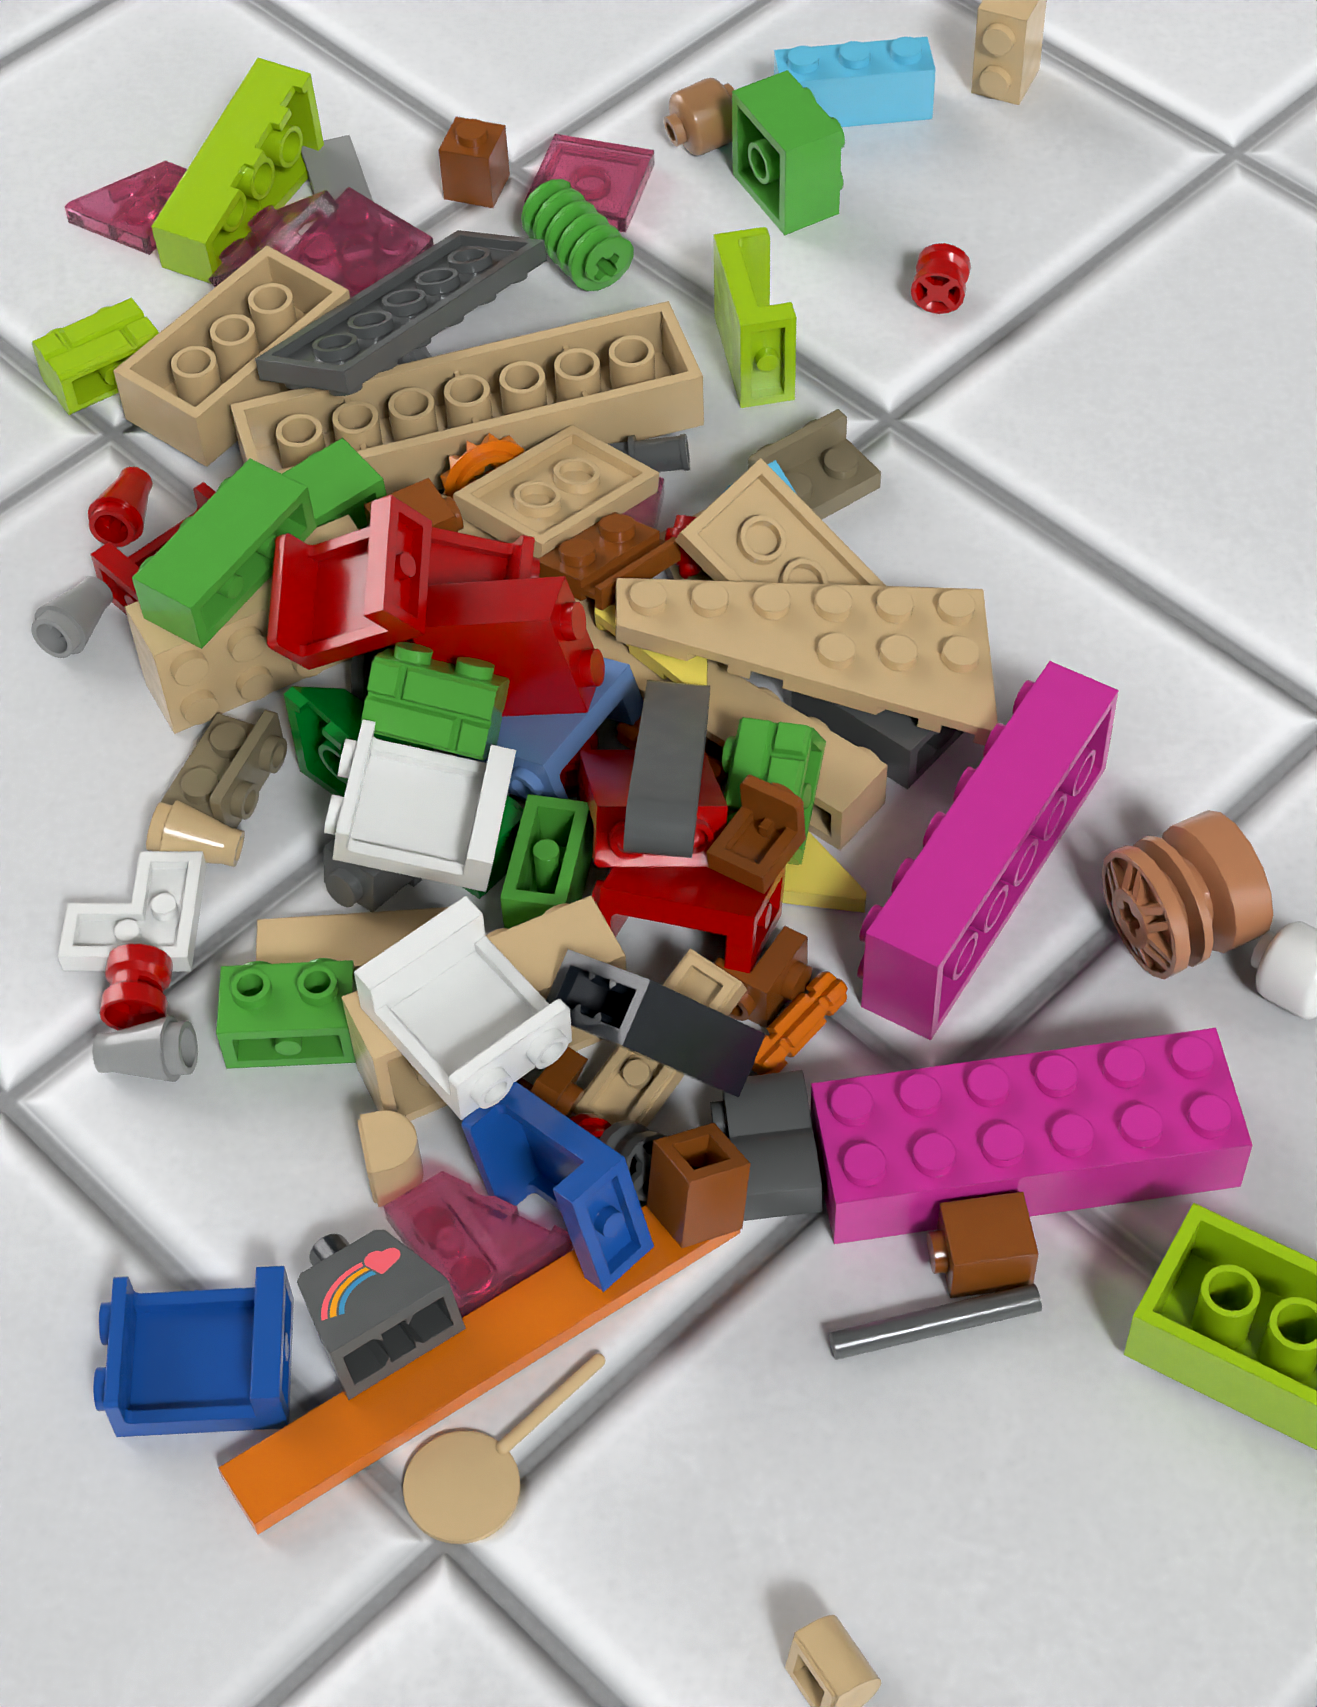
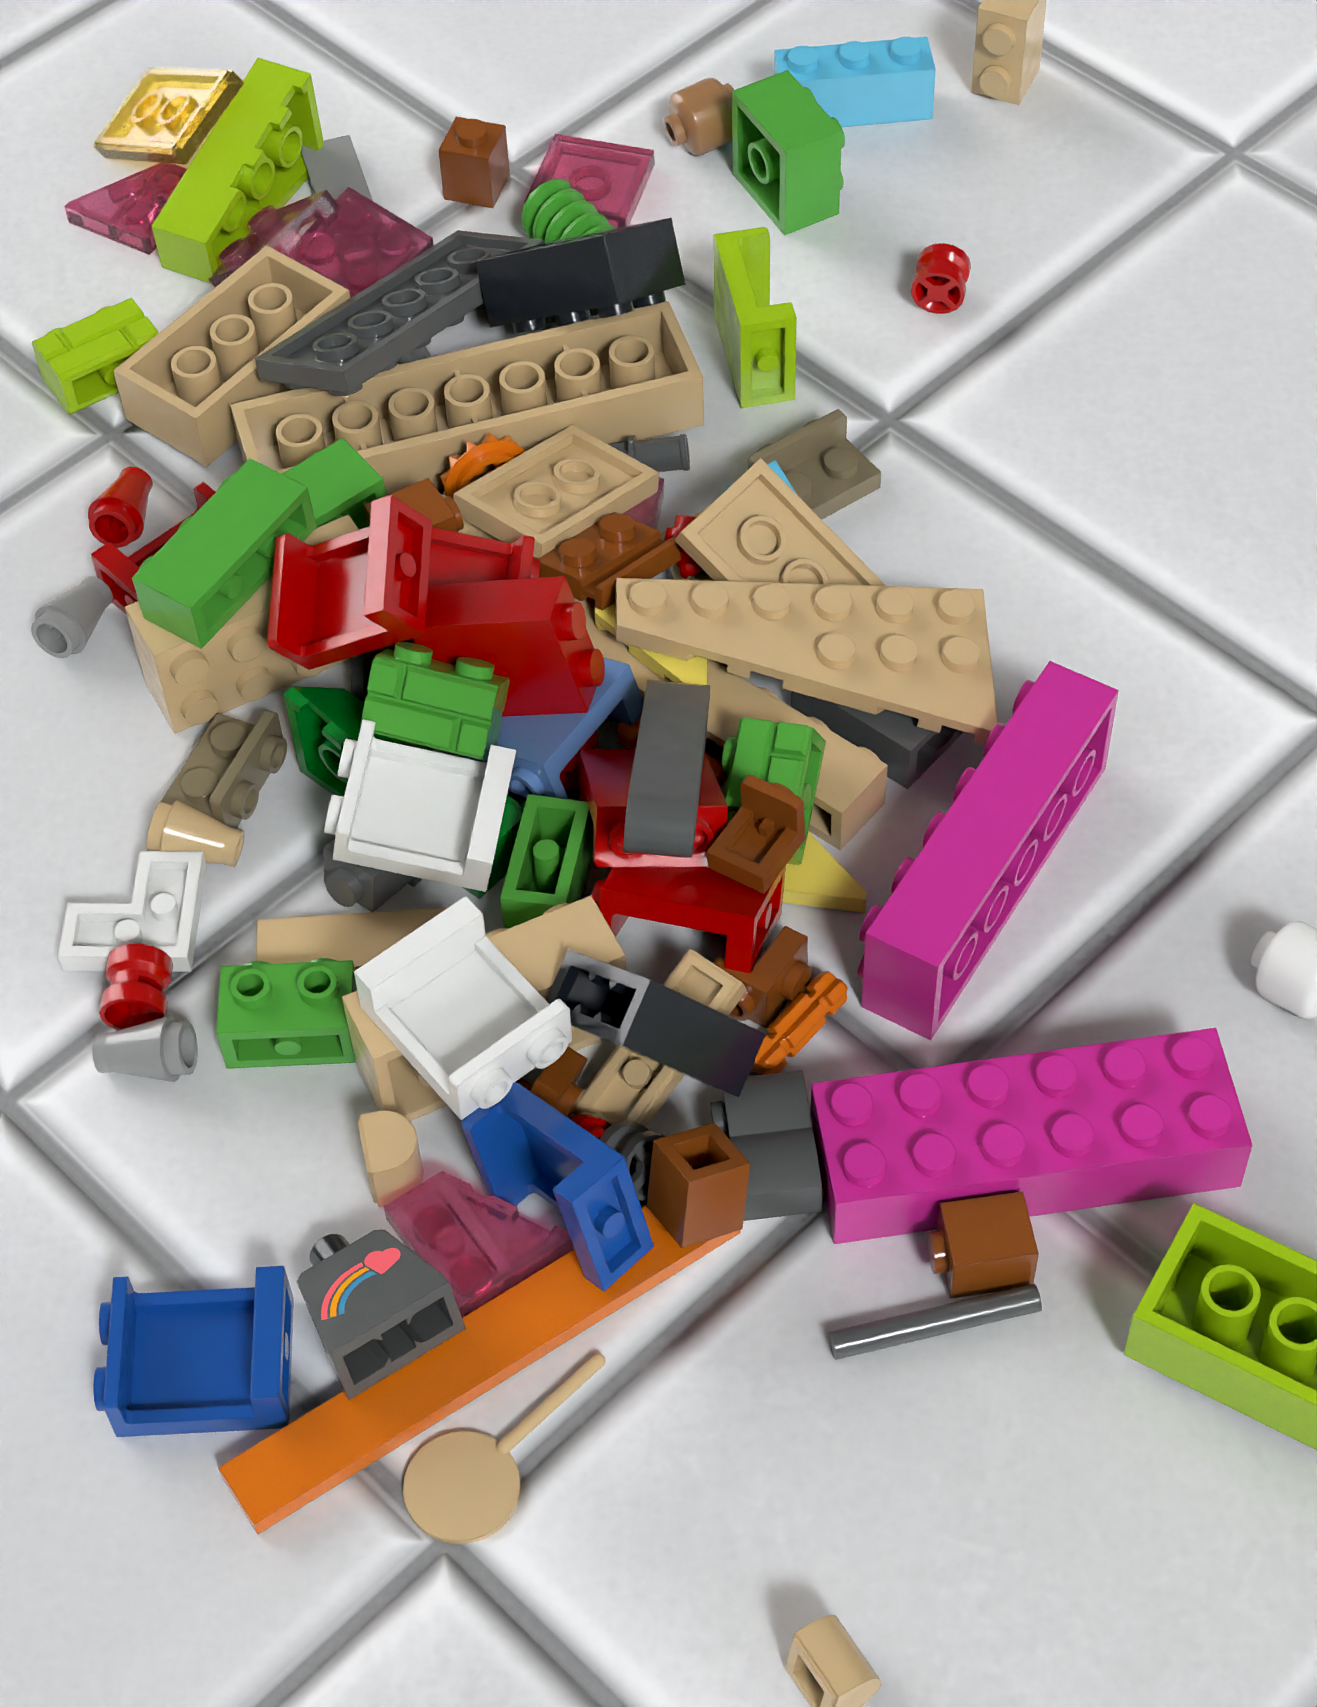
(168, 114): none -> clear yellow tile
(580, 275): none -> black brick
(1187, 894): nougat wheel -> none

